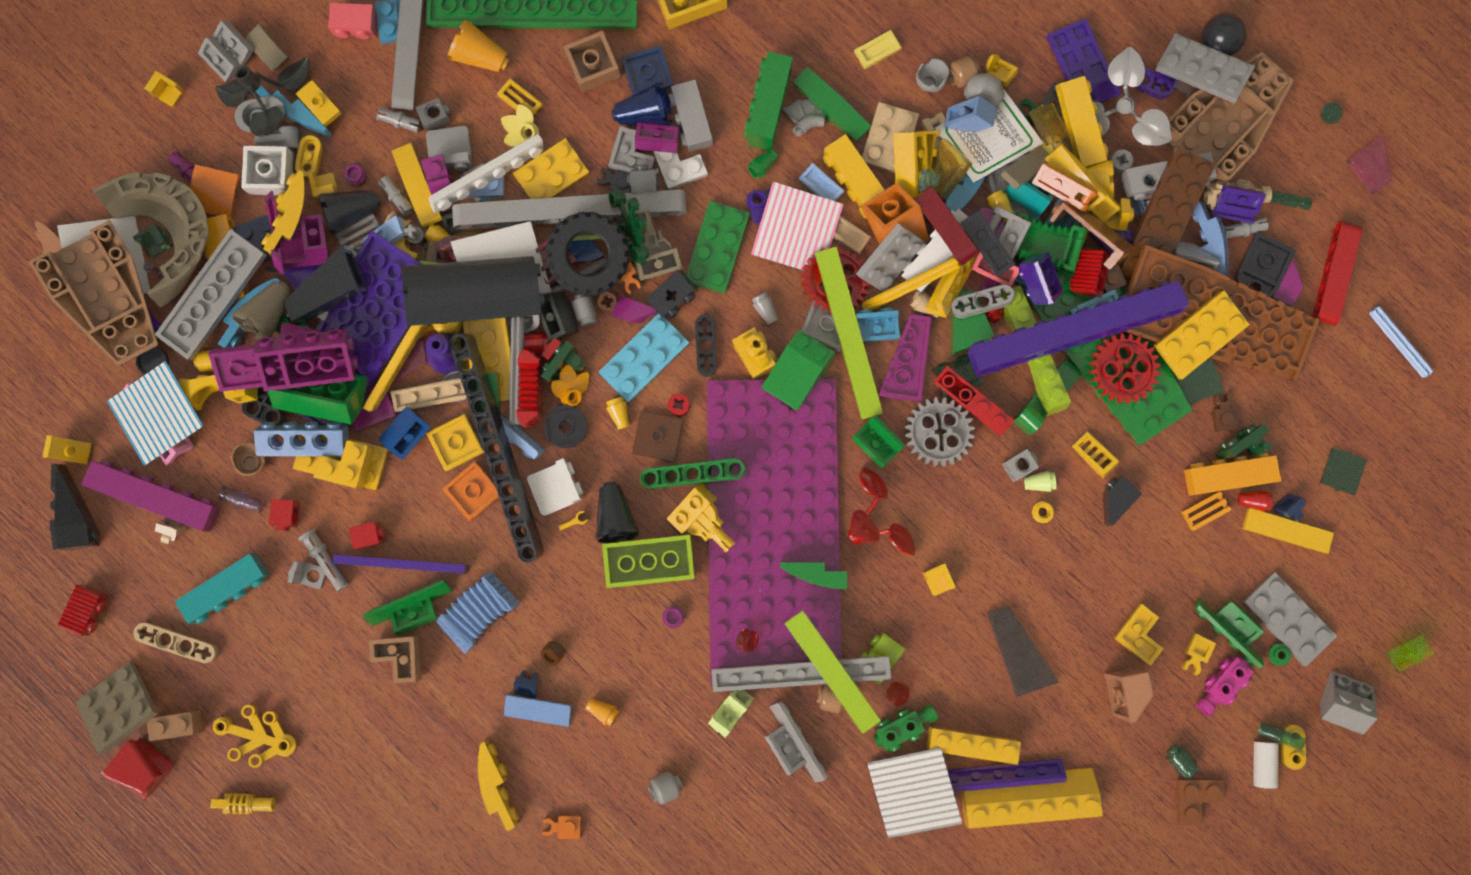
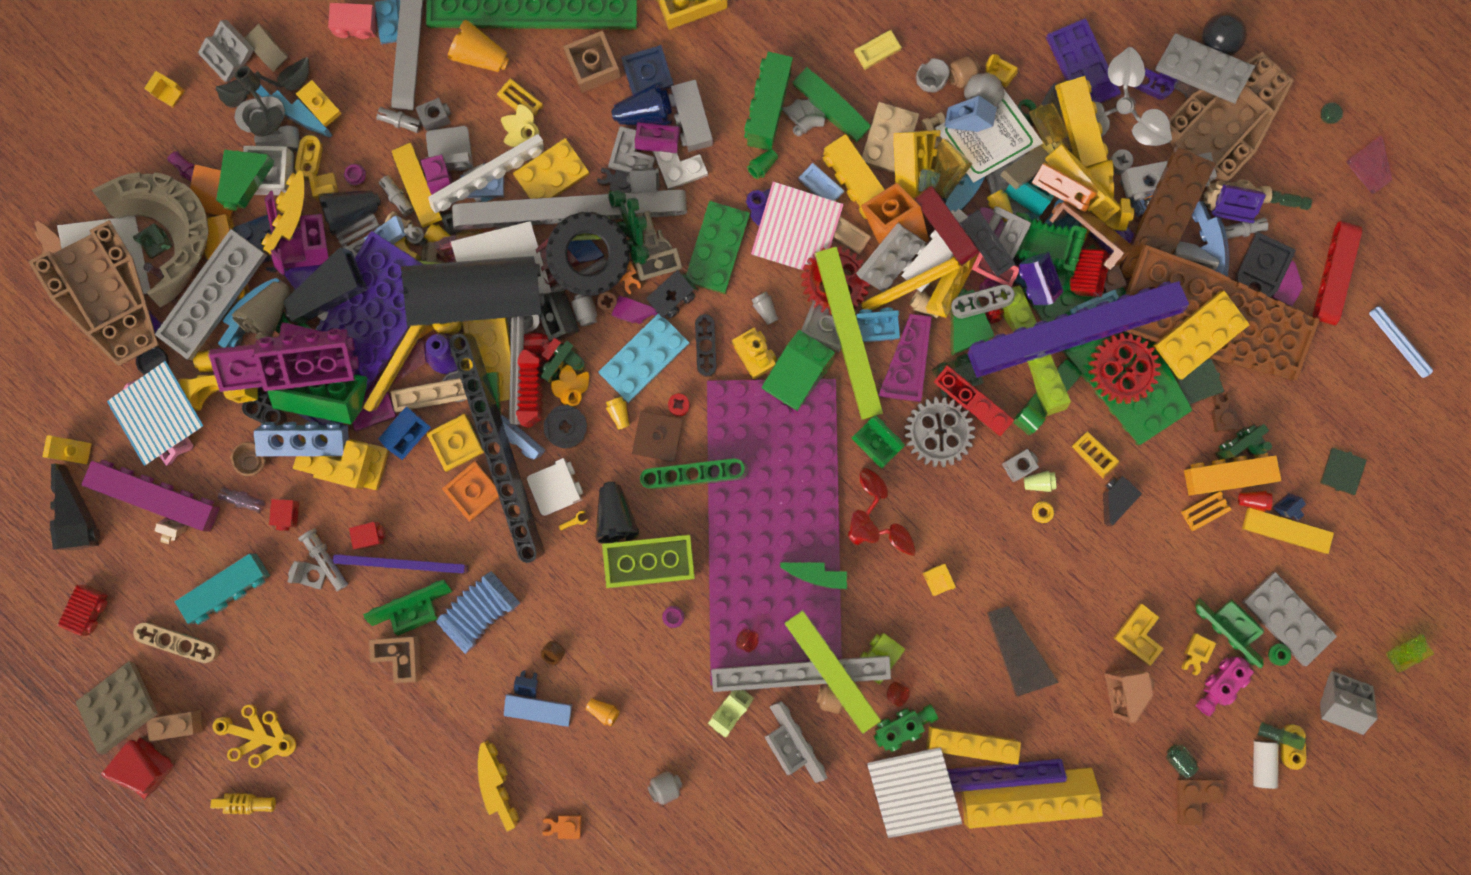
(241, 177): none -> green slope
(700, 517): yellow brick -> none

